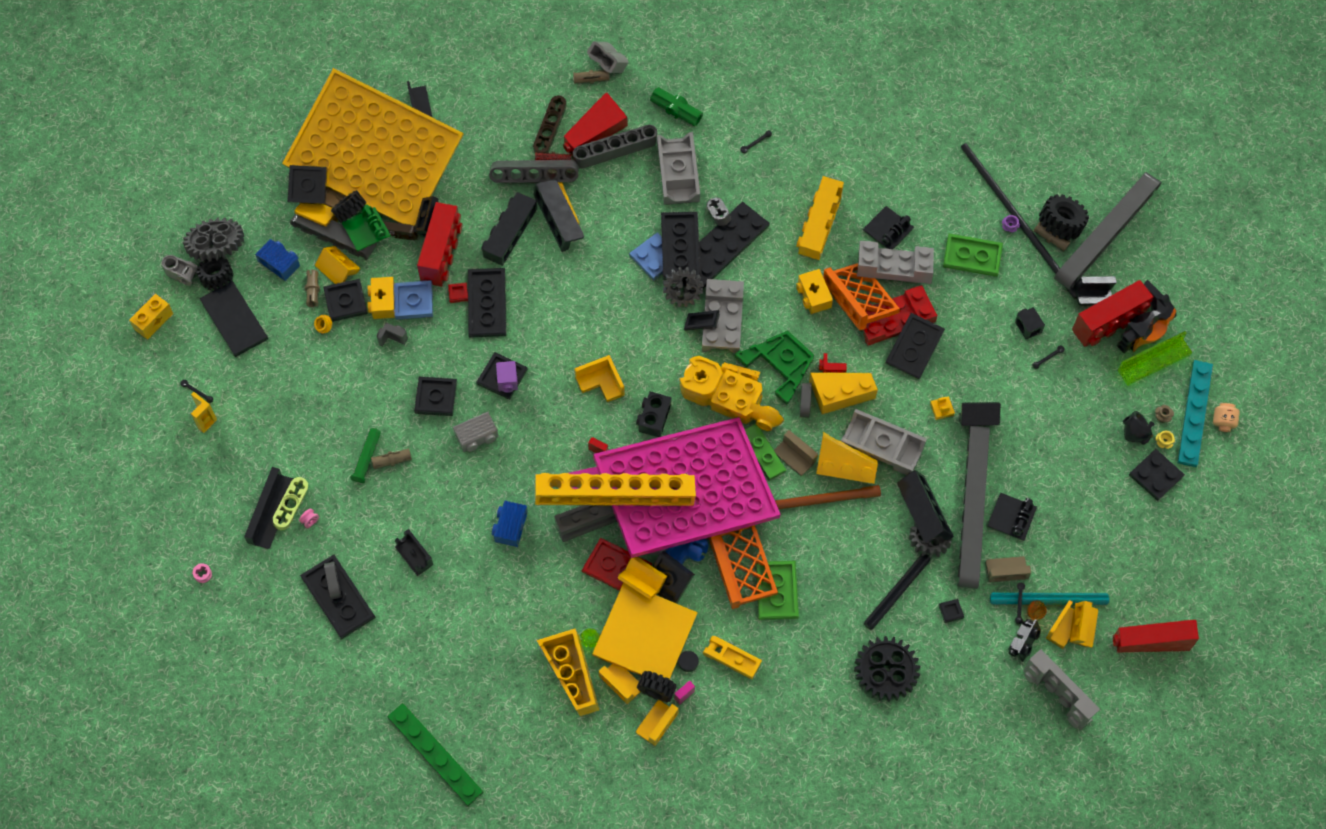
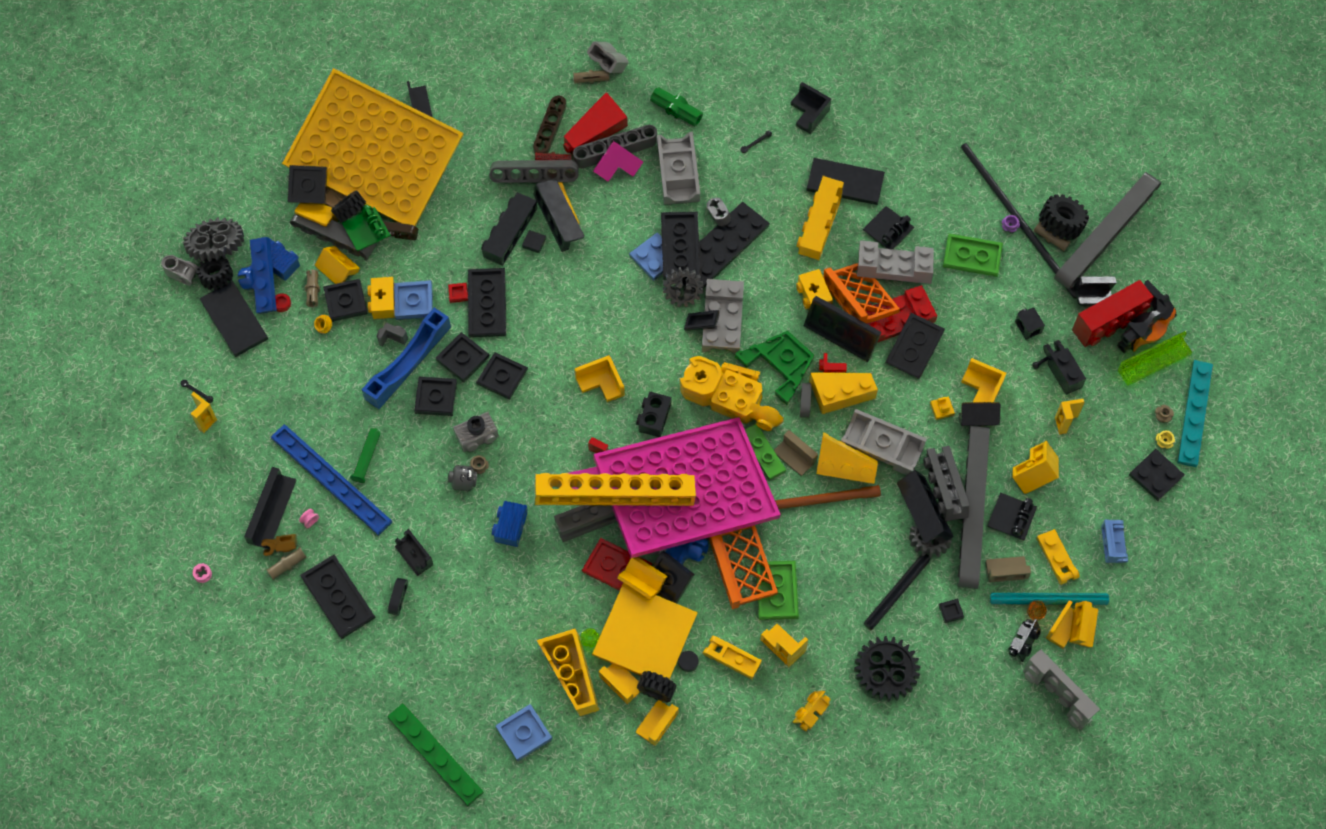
(151, 316): yellow brick -> none
(260, 275): none -> blue plate
(279, 513): yellowish green beam -> none
(282, 543): none -> pearl gold plate
(283, 302): none -> red tile
(286, 563): none -> dark tan pin
(331, 480): none -> blue tile
(332, 580): dark grey beam -> none
(386, 382): none -> blue arch
(391, 458): dark tan pin -> none
(397, 596): none -> black beam
(424, 215): black panel -> none
(439, 244): red brick -> none
(462, 357): none -> black plate
(462, 478): none -> dark grey head
(477, 431): none -> black bush
(479, 460): none -> dark tan plate
(507, 376): medium lavender brick -> none
(523, 732): none -> medium blue plate
(534, 241): none -> black tile
(616, 157): none -> dark pink tile
(684, 692): dark pink tile -> none
(783, 644): none -> yellow panel
(806, 715): none -> yellow hinge
(813, 104): none -> black panel
(842, 328): none -> black tile
(859, 182): none -> black tile
(947, 484): none -> dark grey brick
(985, 379): none -> yellow panel
(1020, 586): black hinge -> none
(1037, 470): none -> yellow panel
(1057, 556): none -> yellow plate
(1064, 368): none -> black hinge
(1066, 413): none -> yellow panel
(1114, 541): none -> medium blue hinge
(1137, 428): black helmet -> none
(1157, 637): red slope -> none
(1226, 417): light nougat head -> none

